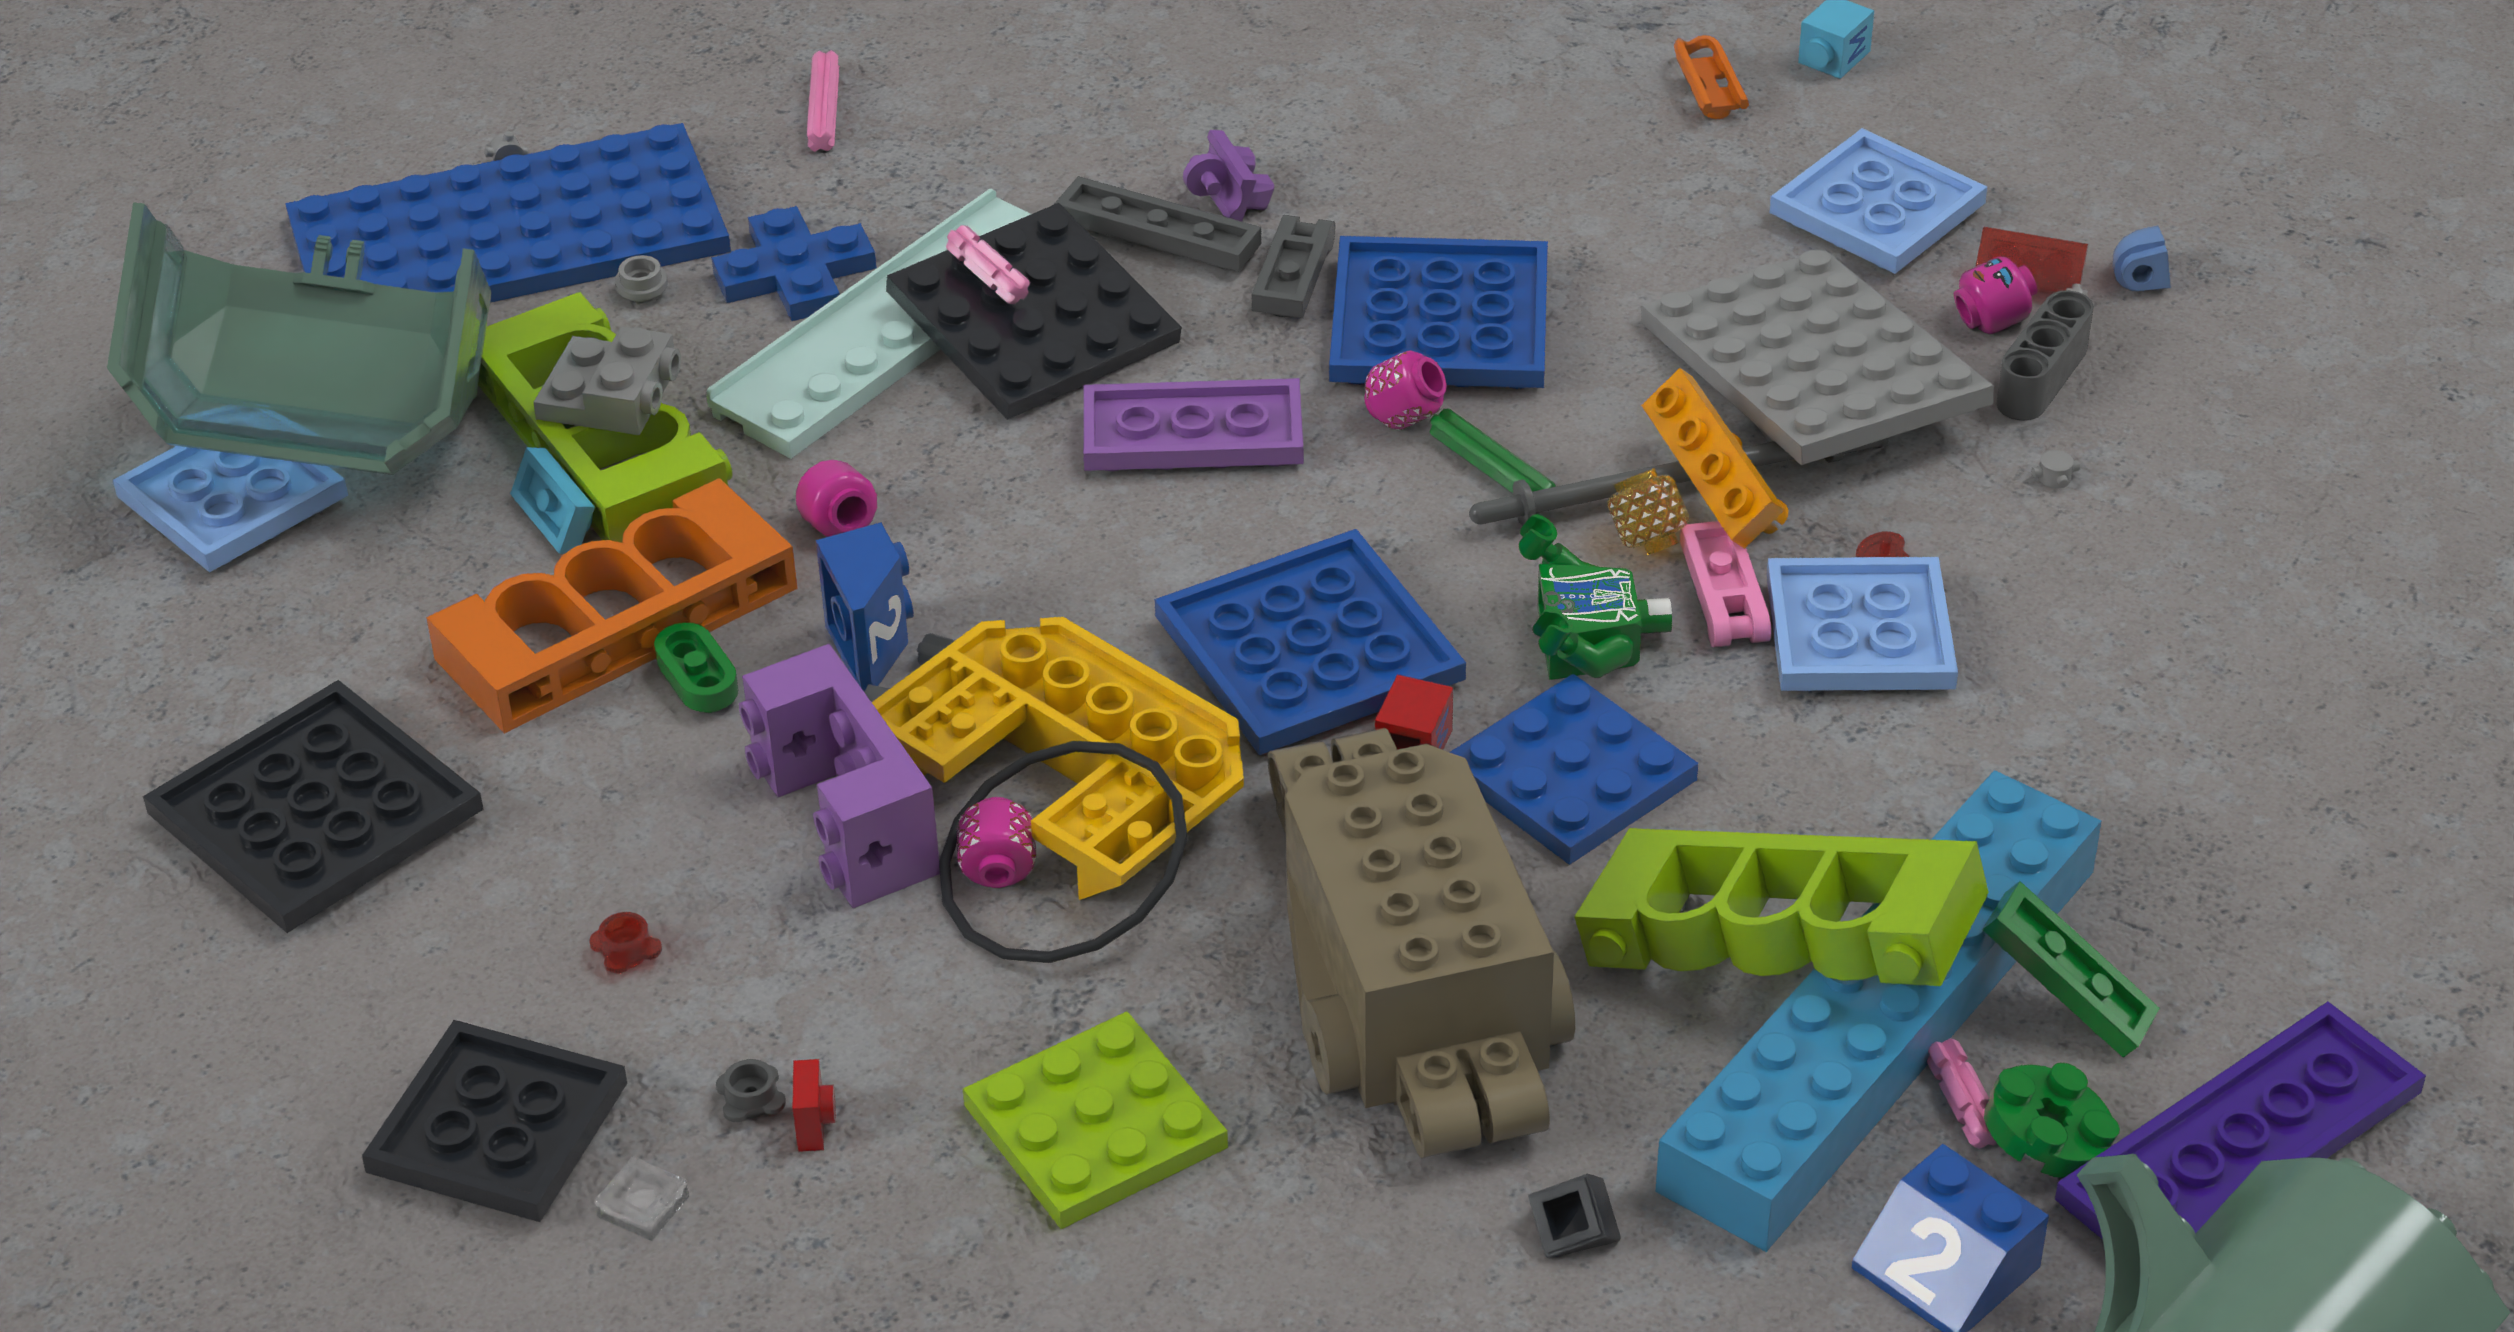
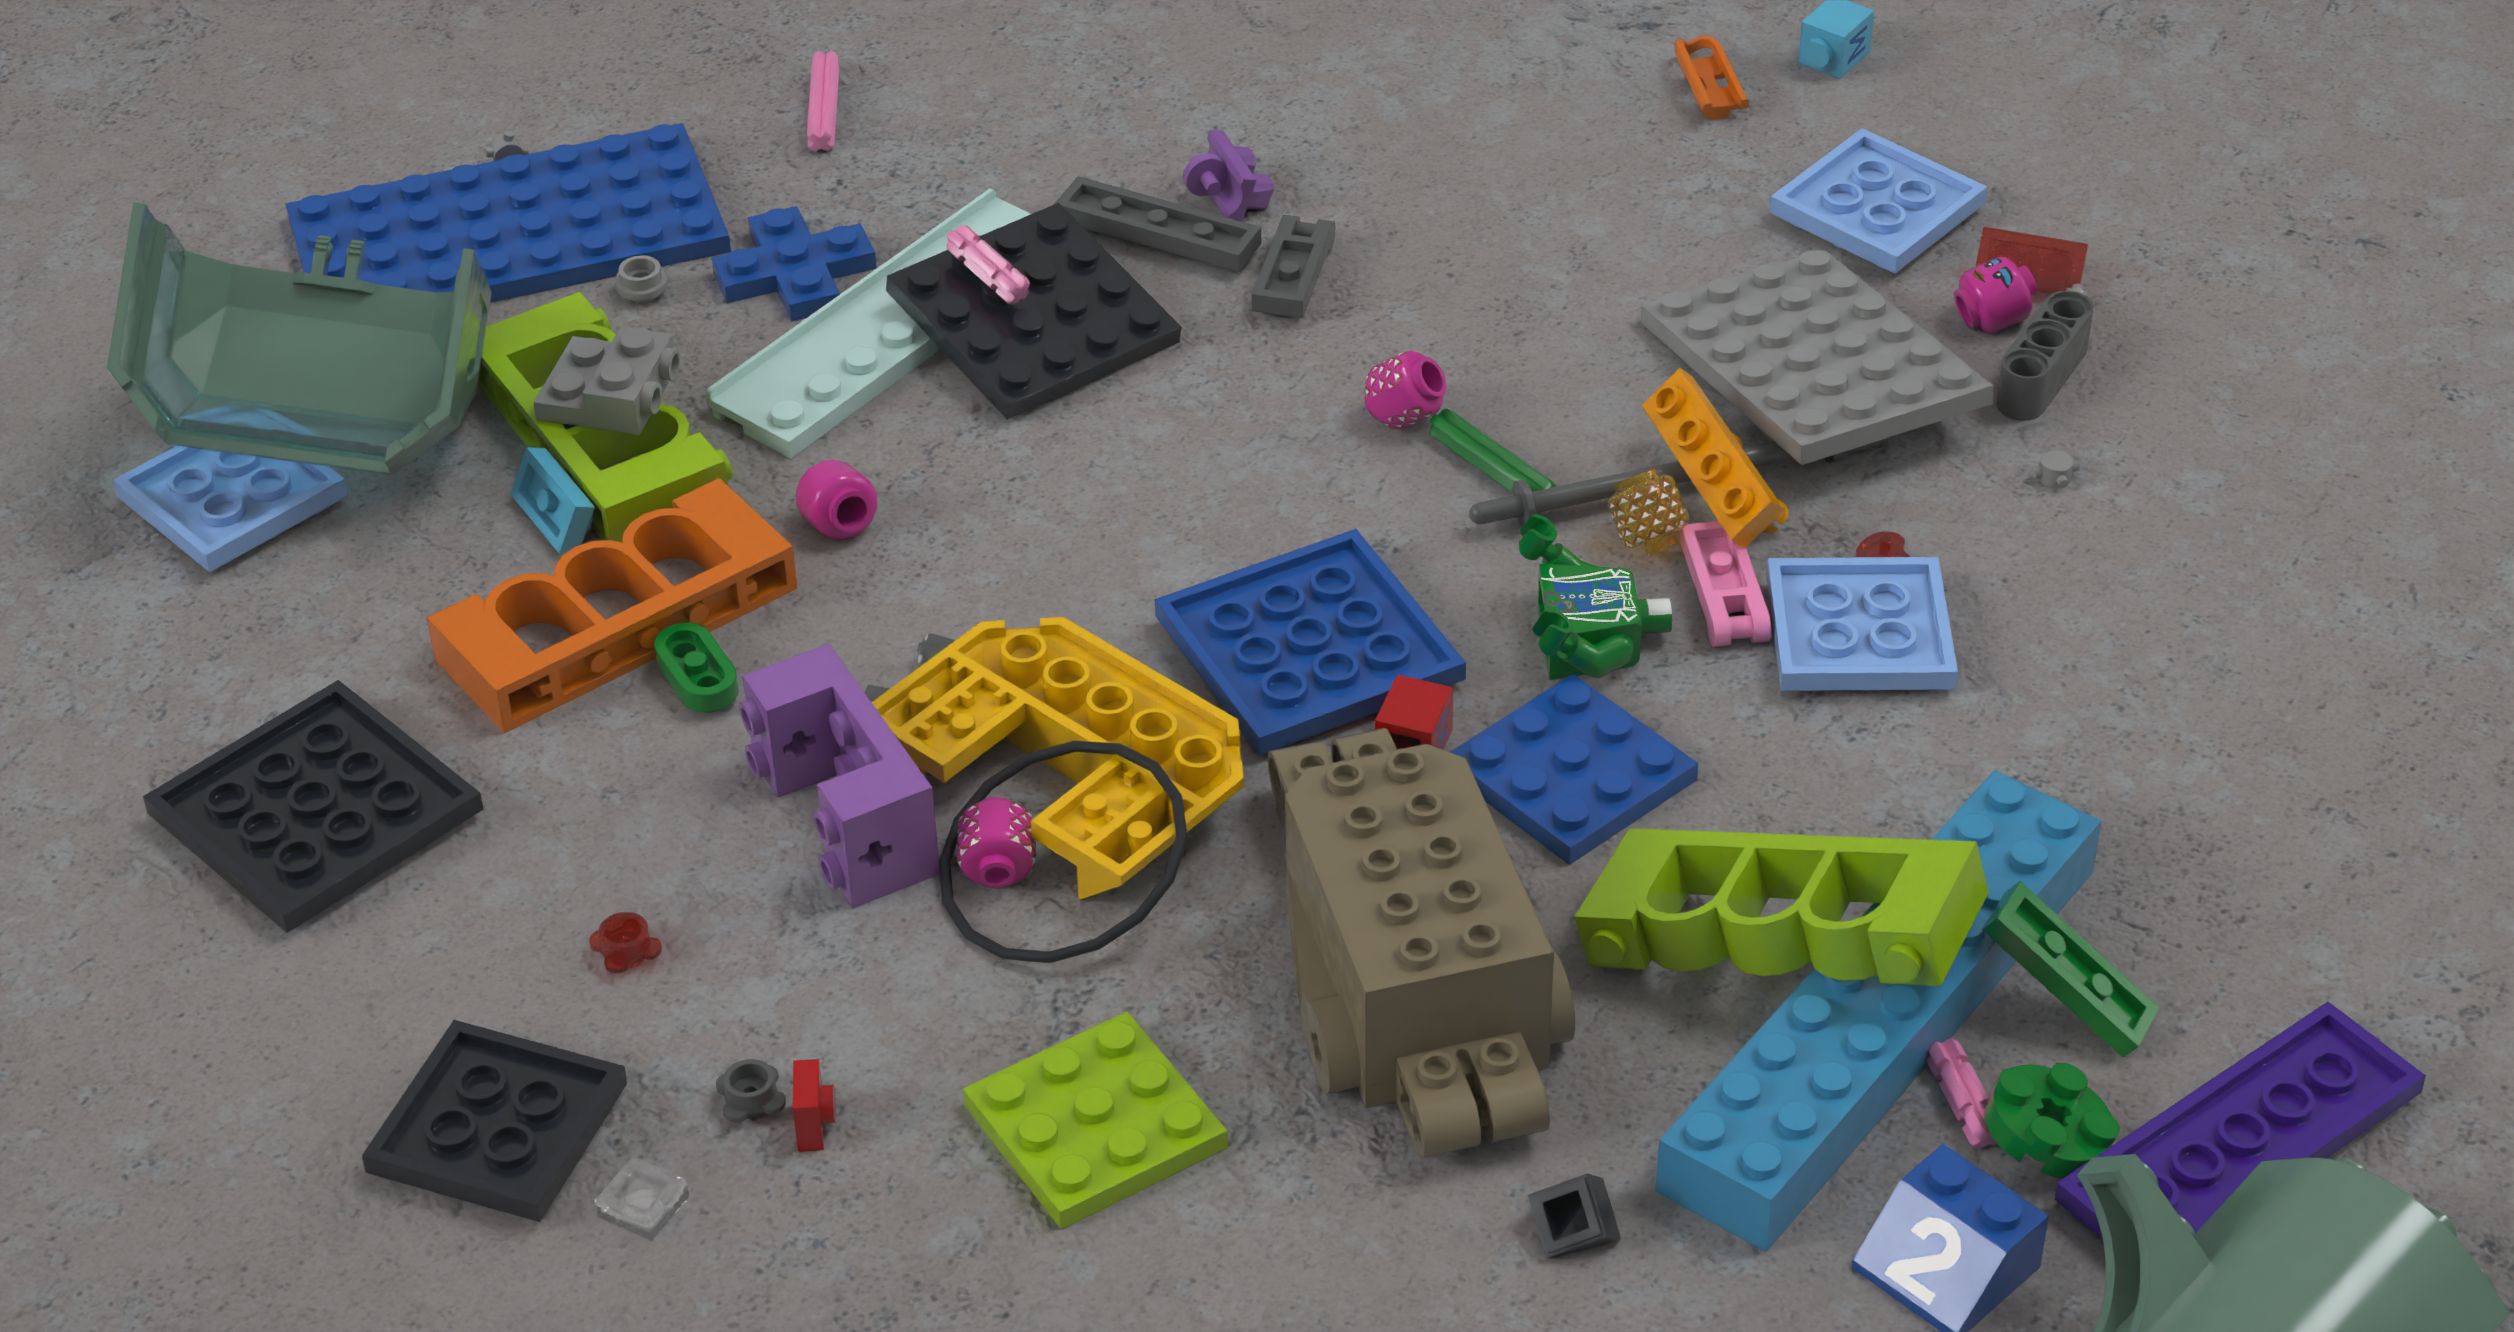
(865, 599): blue slope -> none
(1192, 424): medium lavender plate -> none
(1454, 300): blue plate -> none
(2142, 261): medium blue piece -> none

